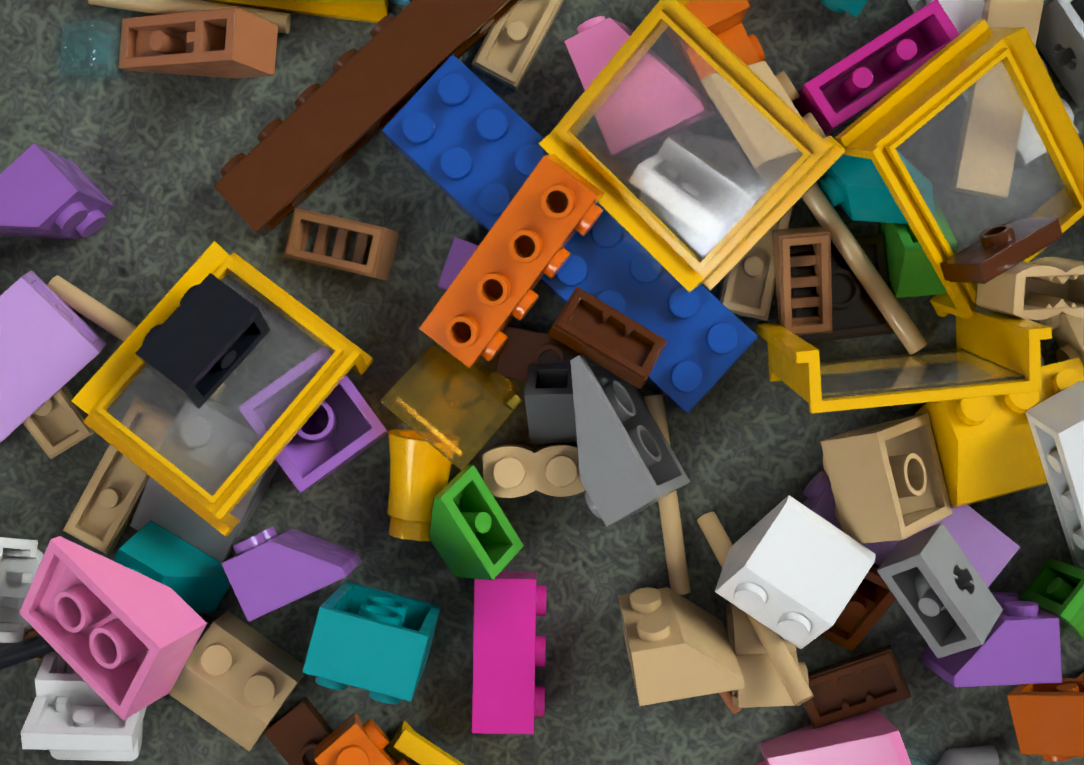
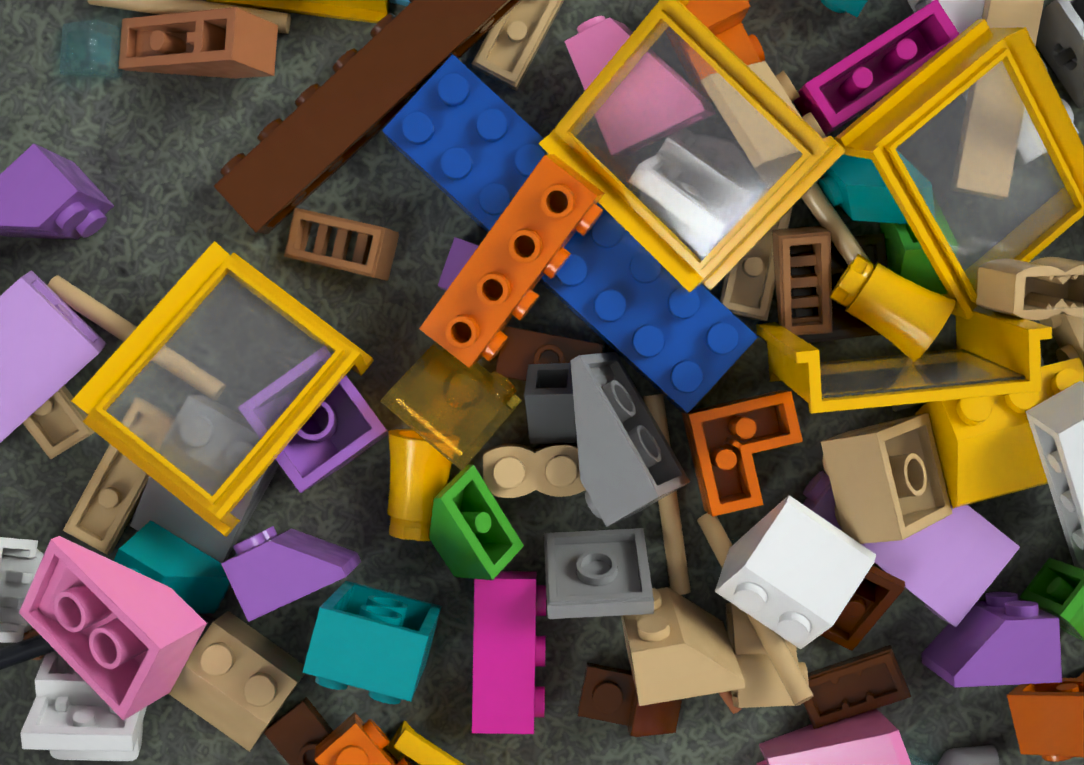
(203, 340): black brick -> none
(597, 574): none -> light grey tile
(608, 337): reddish brown plate -> none
(611, 697): none -> reddish brown slope
(725, 439): none -> orange brick
(893, 305): none -> yellow plant
(940, 591): light grey brick -> none
(1001, 249): reddish brown plate -> none

